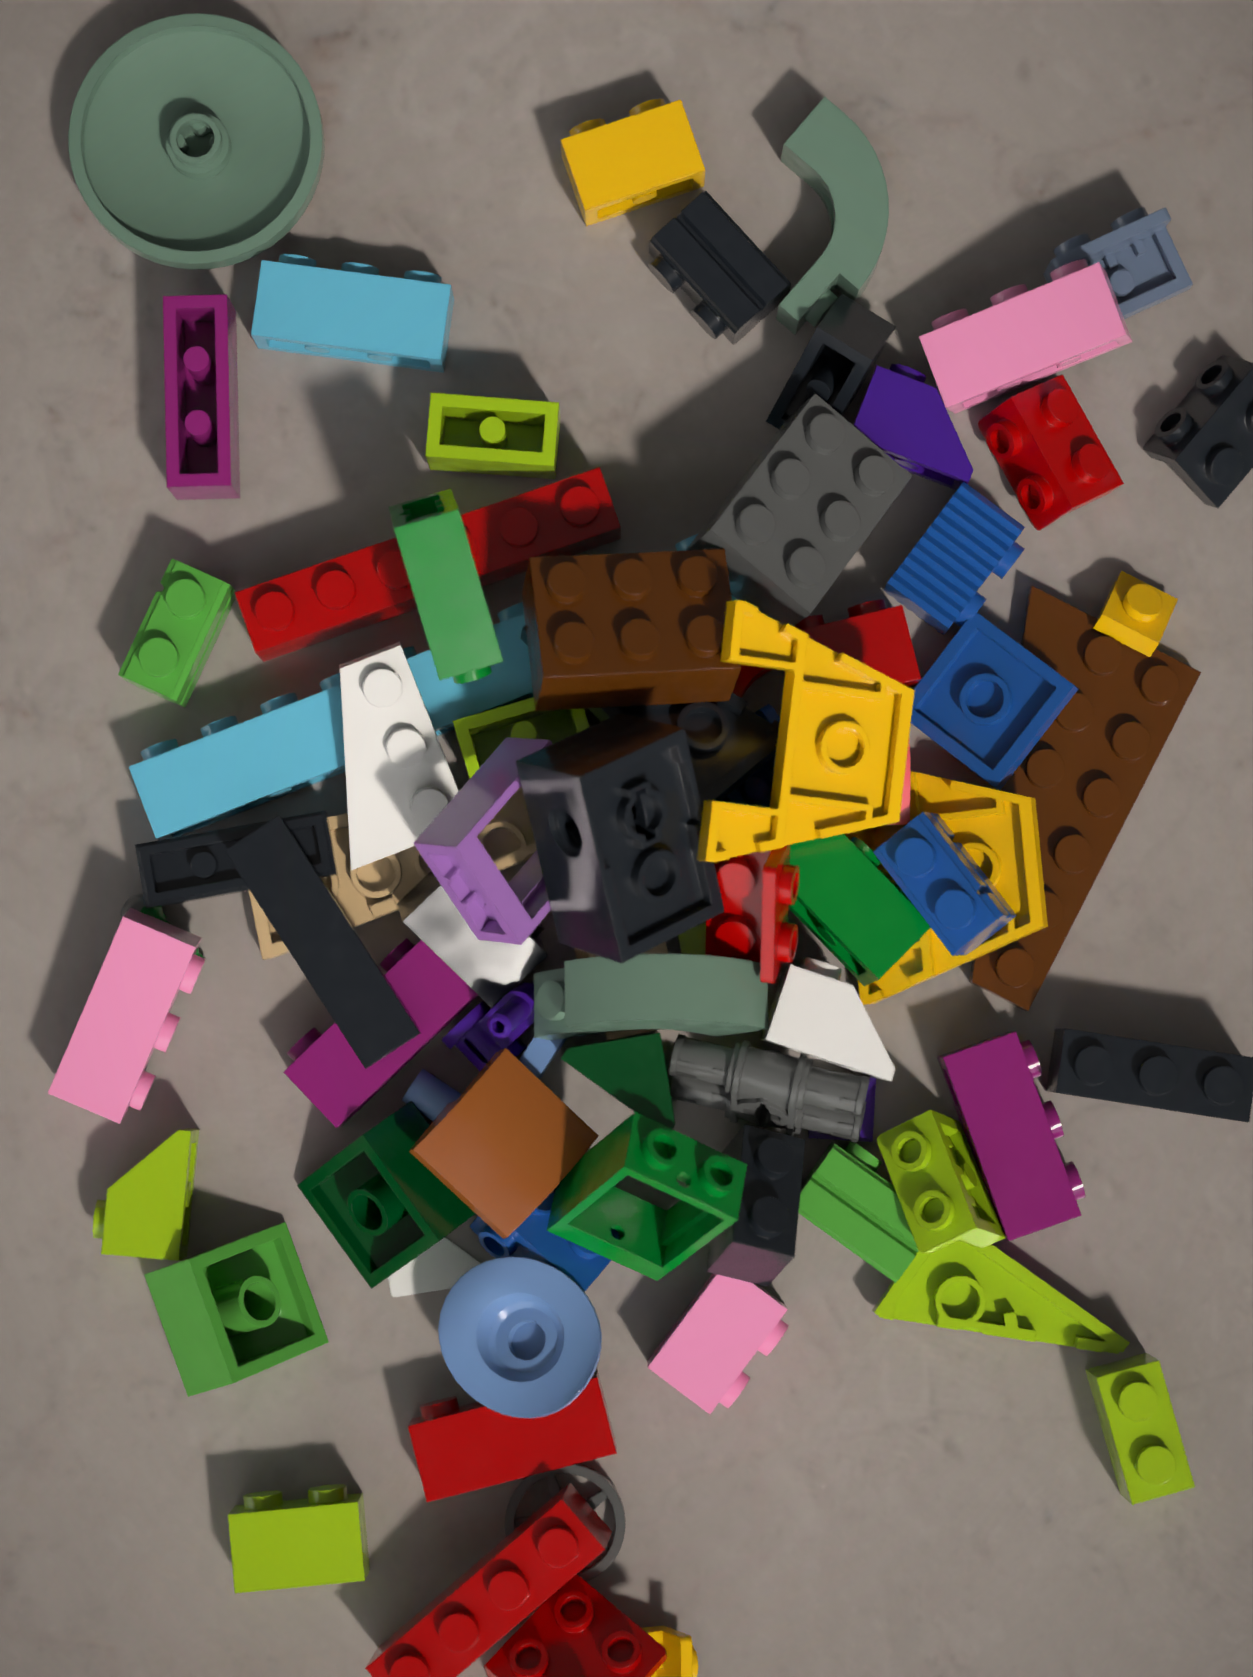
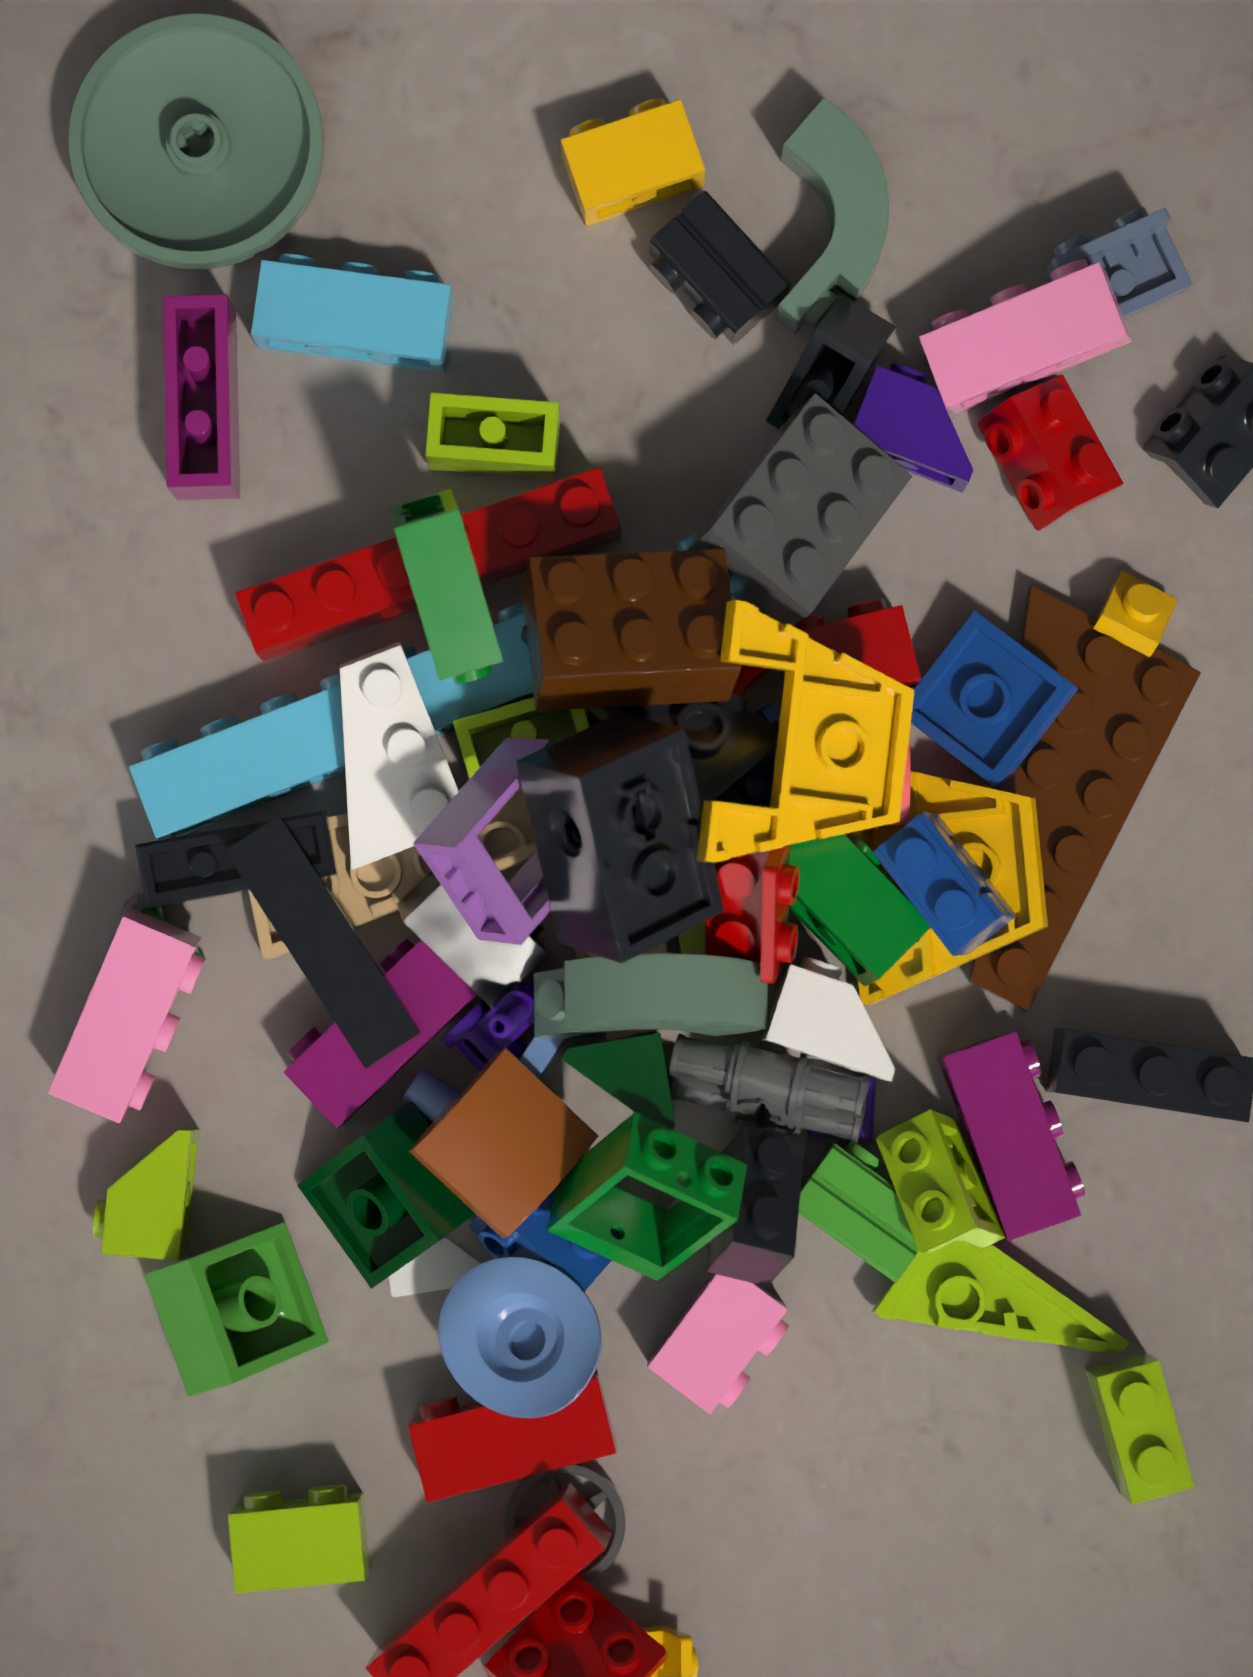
(178, 633): bright green brick -> none
(955, 559): blue brick -> none

